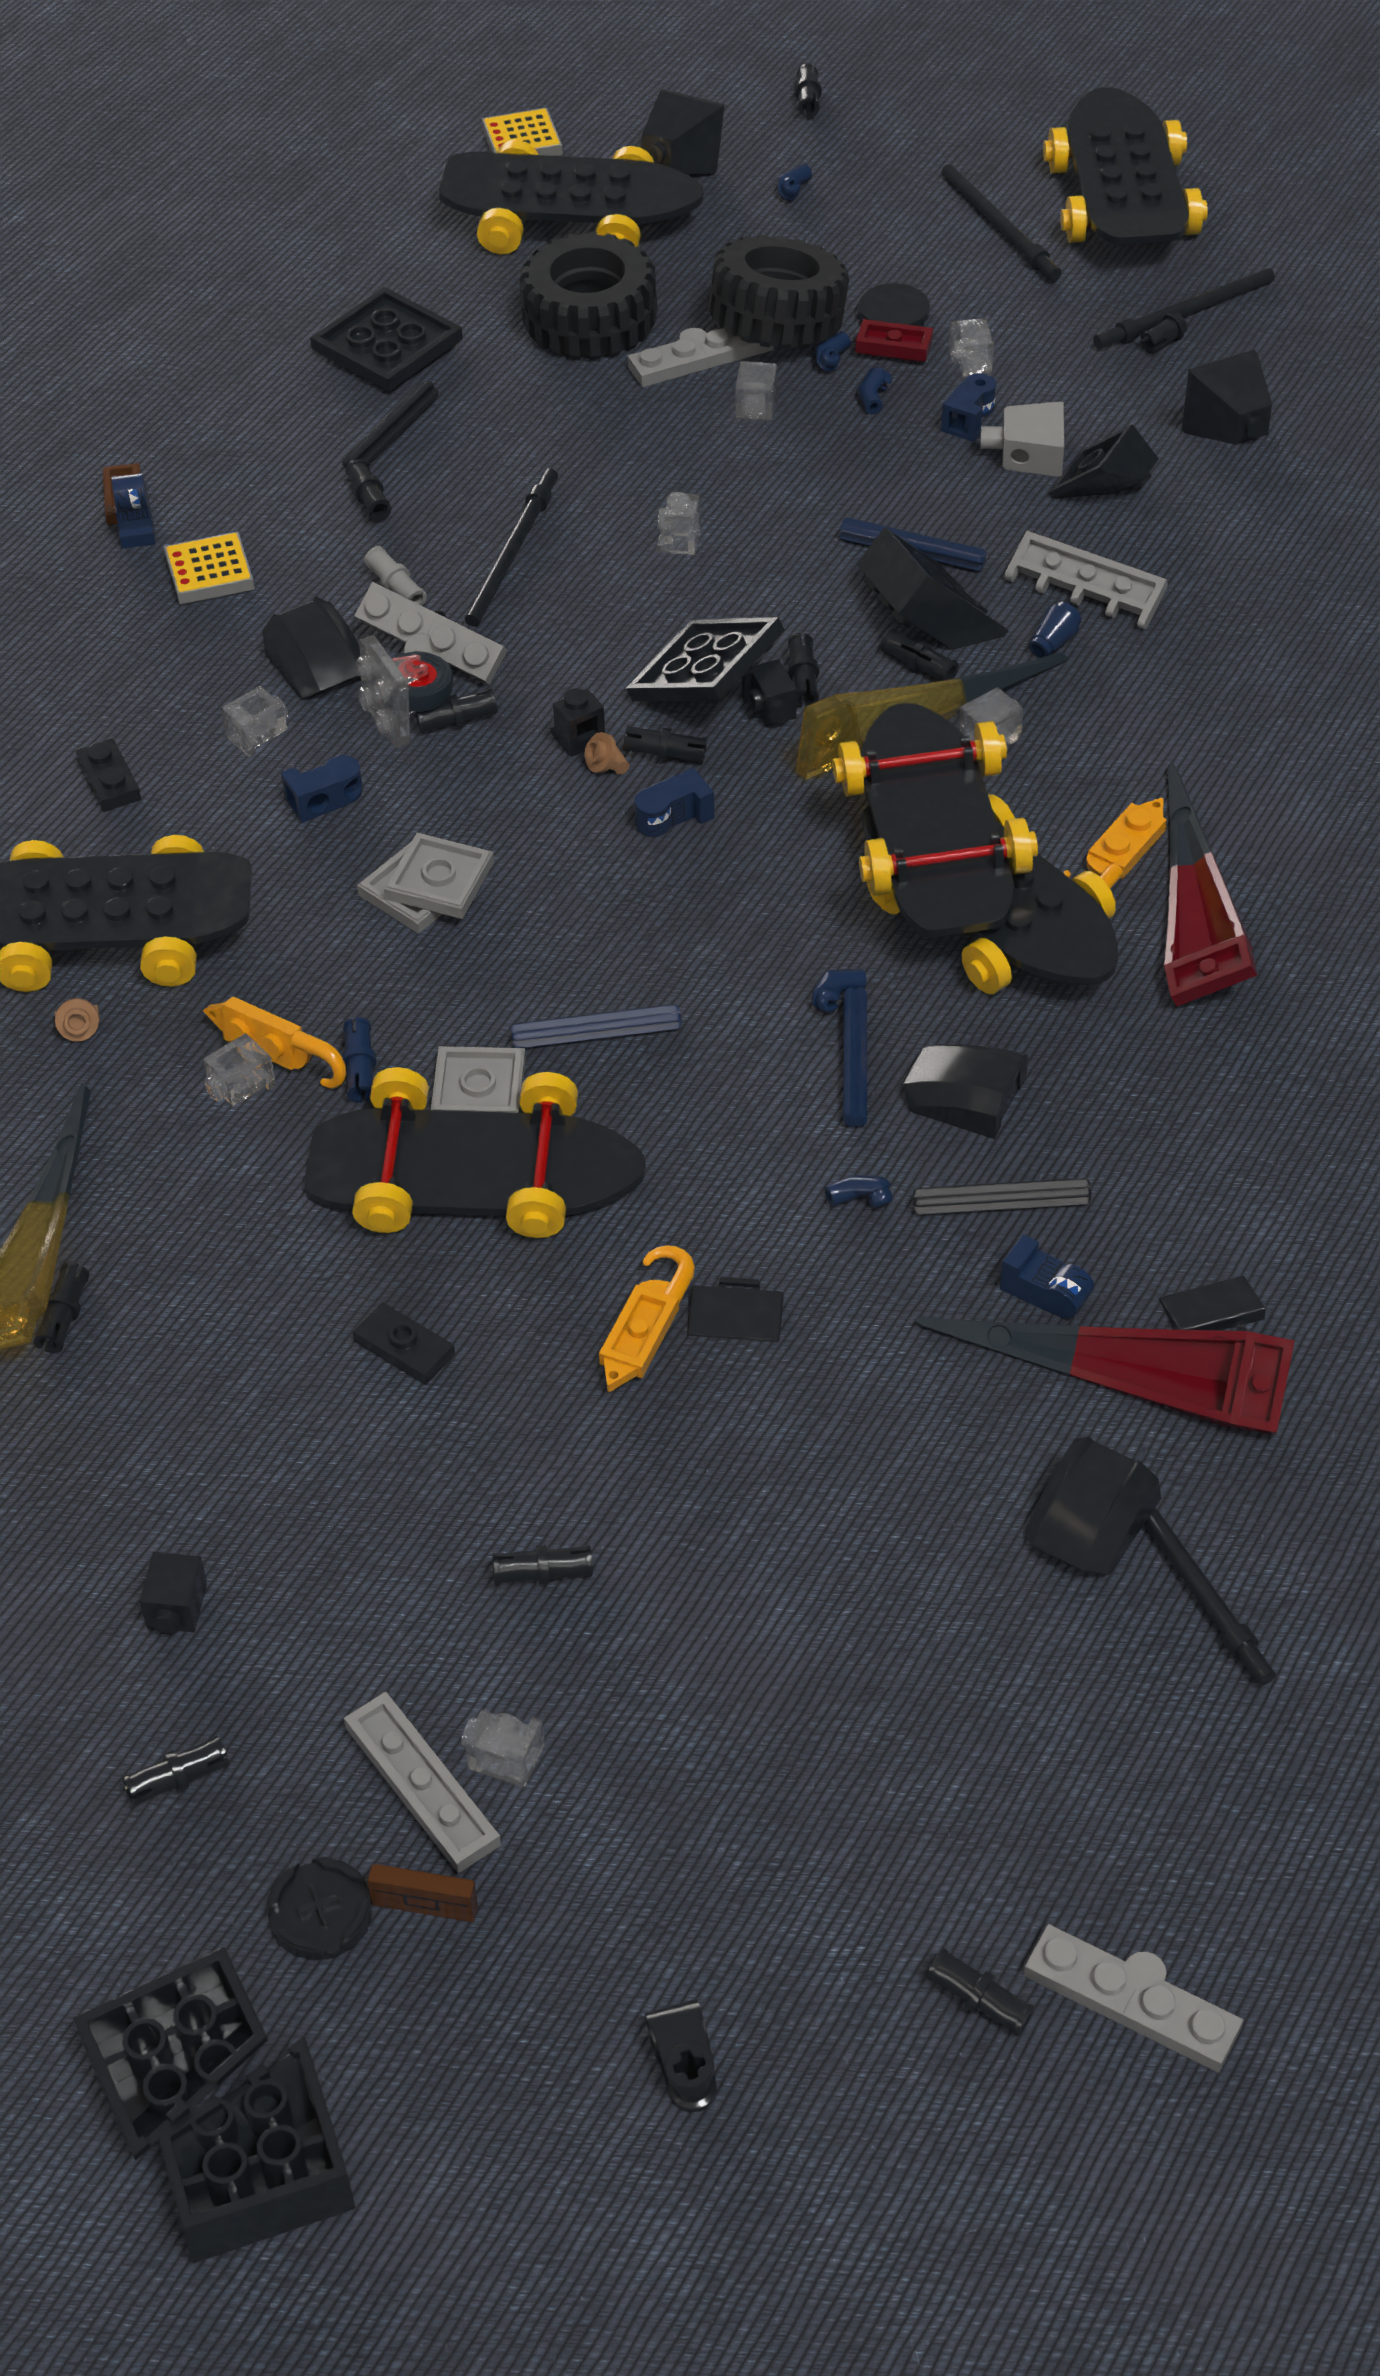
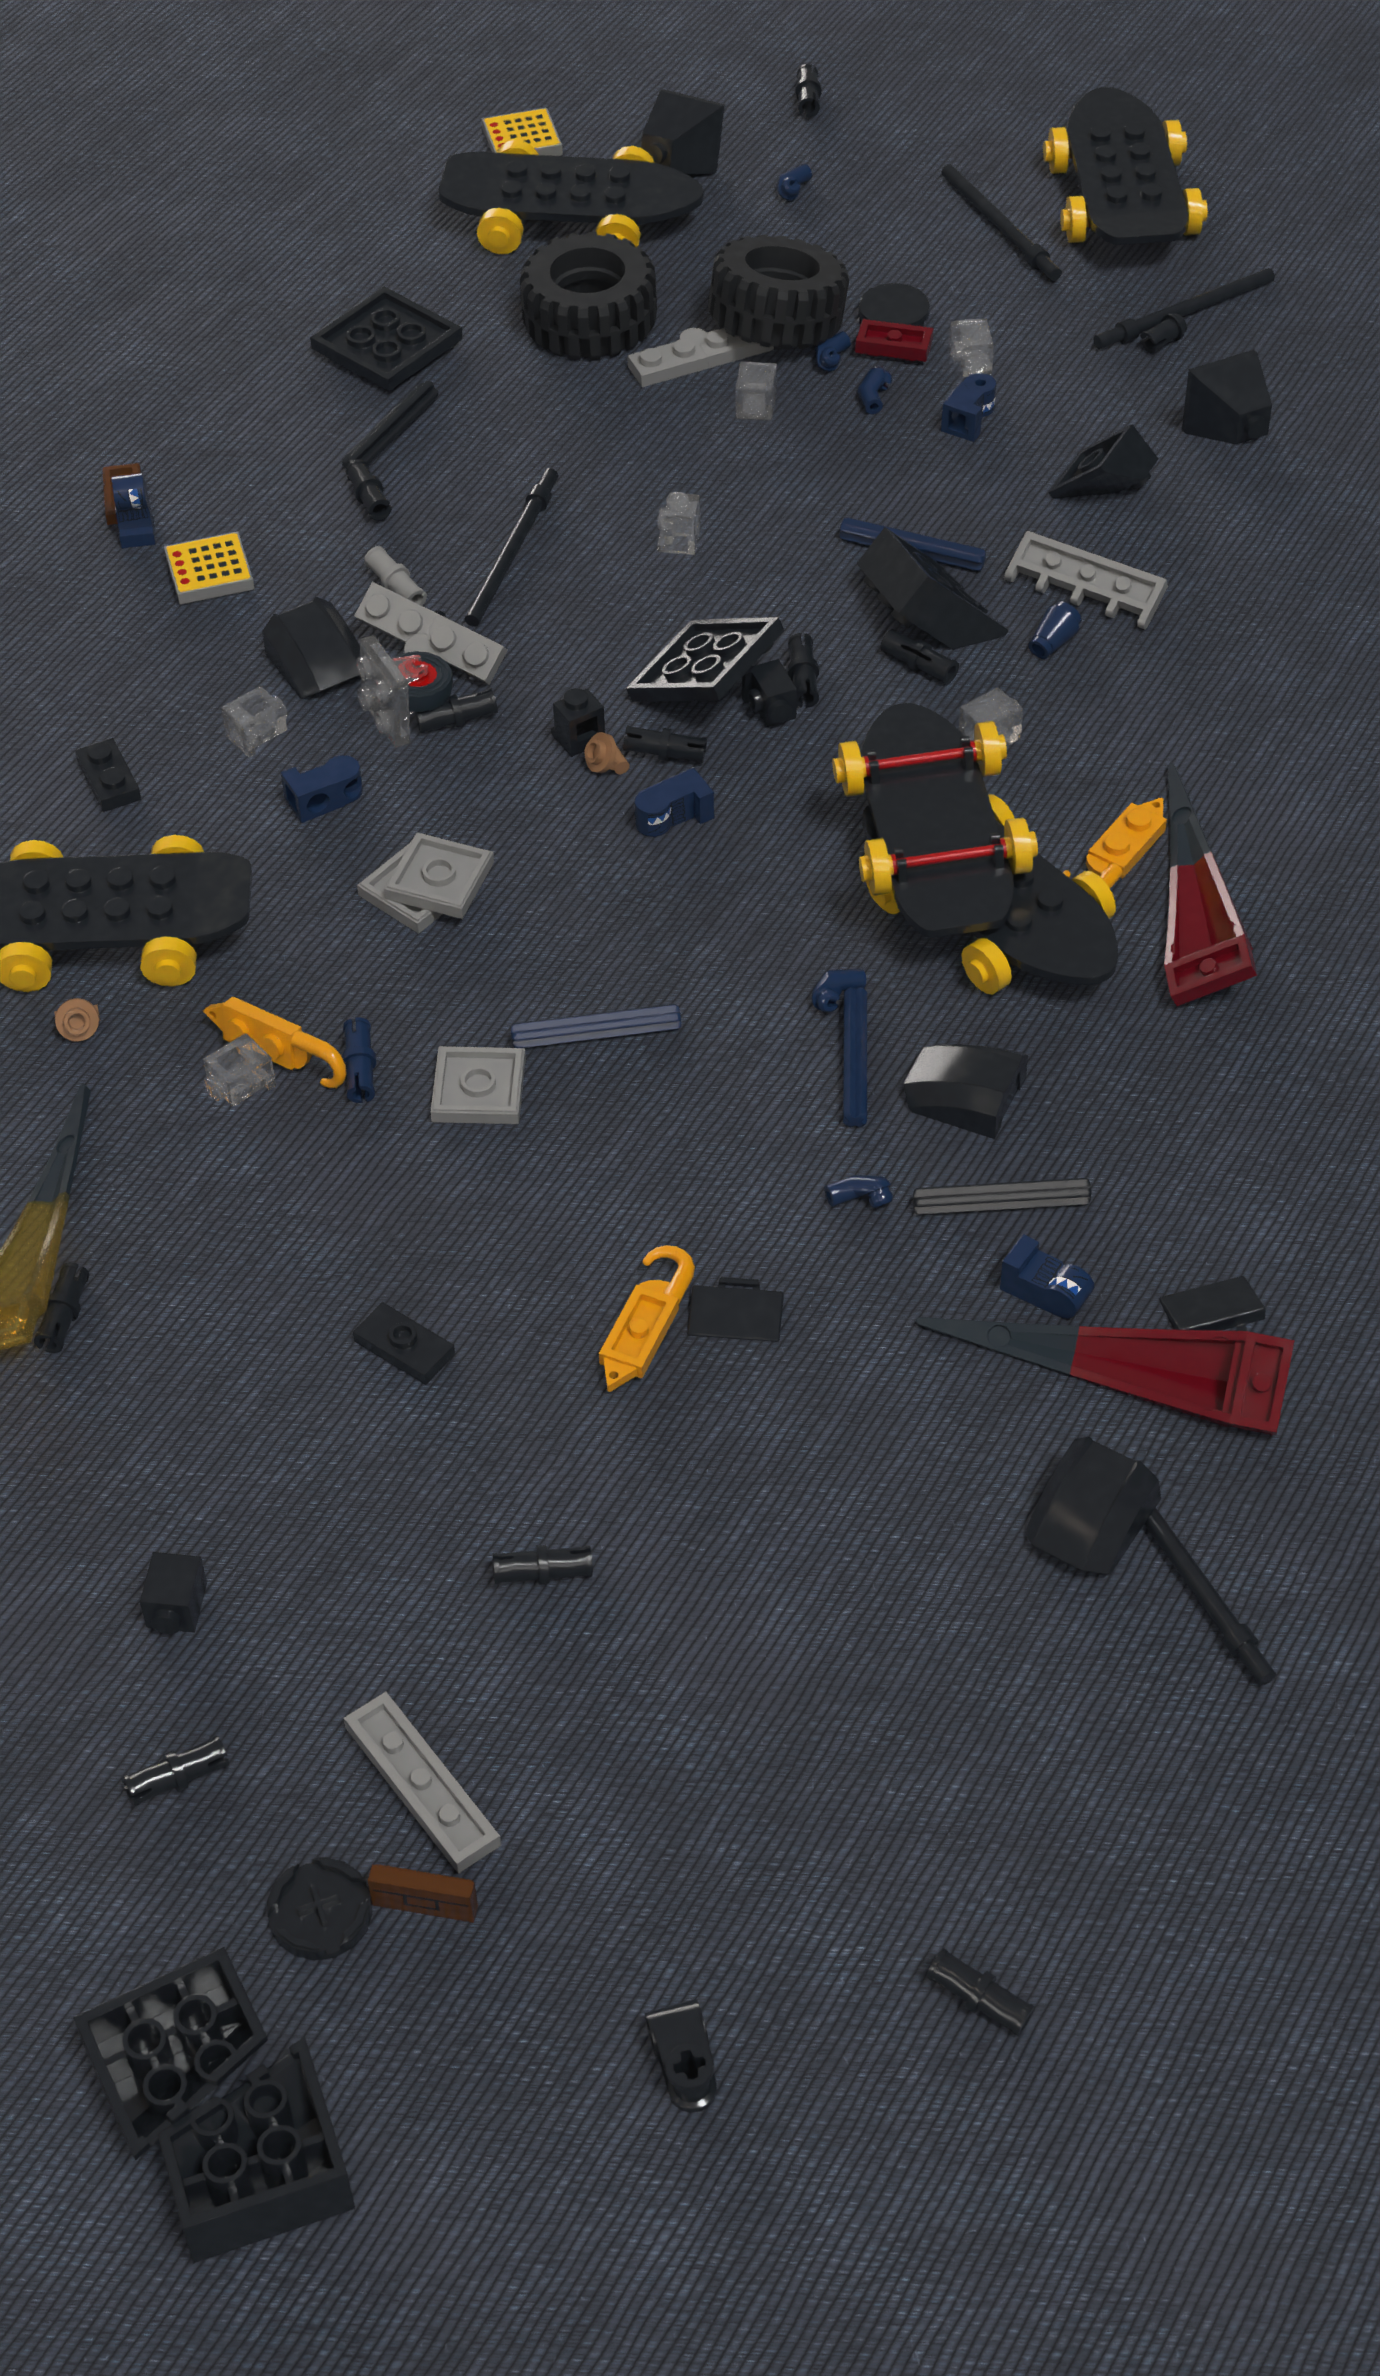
(469, 1162): black piece -> none
(503, 1746): clear brick -> none
(851, 715): clear yellow plate -> none
(1029, 438): light grey torso -> none
(1134, 1996): light grey hinge -> none

